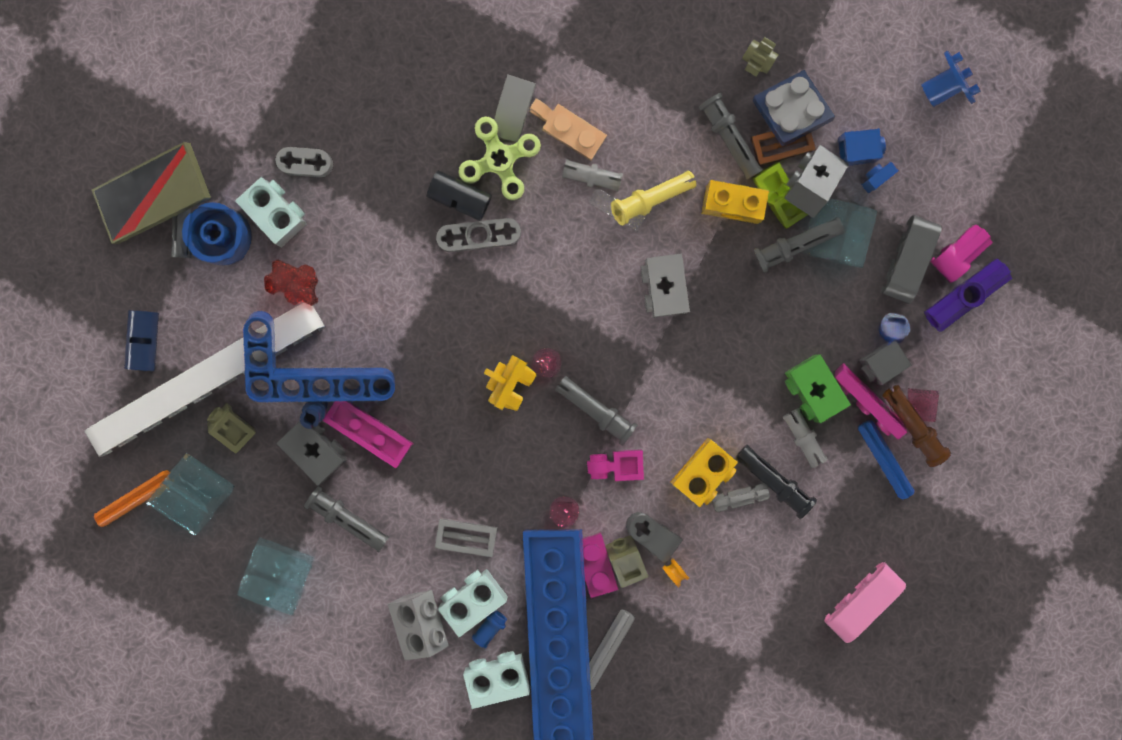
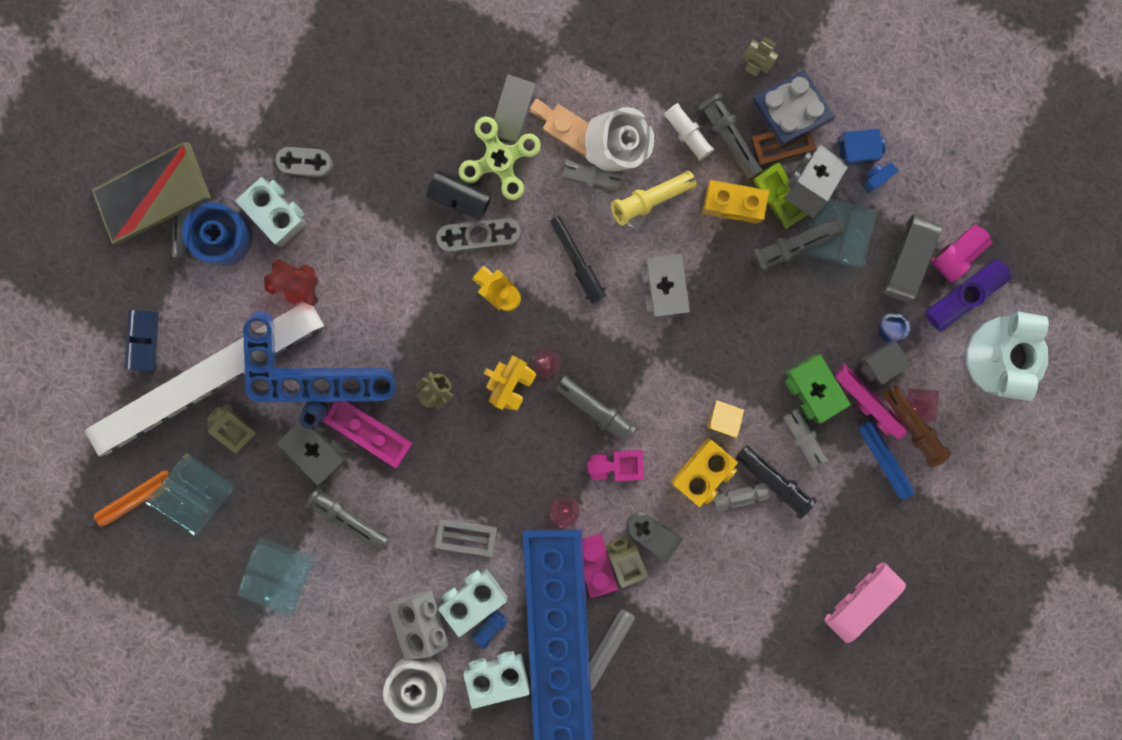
(400, 695): none -> white brick
(434, 390): none -> olive gear
(497, 289): none -> yellow hips
(584, 273): none -> black pin
(618, 140): none -> white brick
(675, 572): light orange bush -> none
(688, 132): none -> white pin
(726, 419): none -> yellow slope
(950, 82): blue piece -> none
(990, 352): none -> light aqua piece

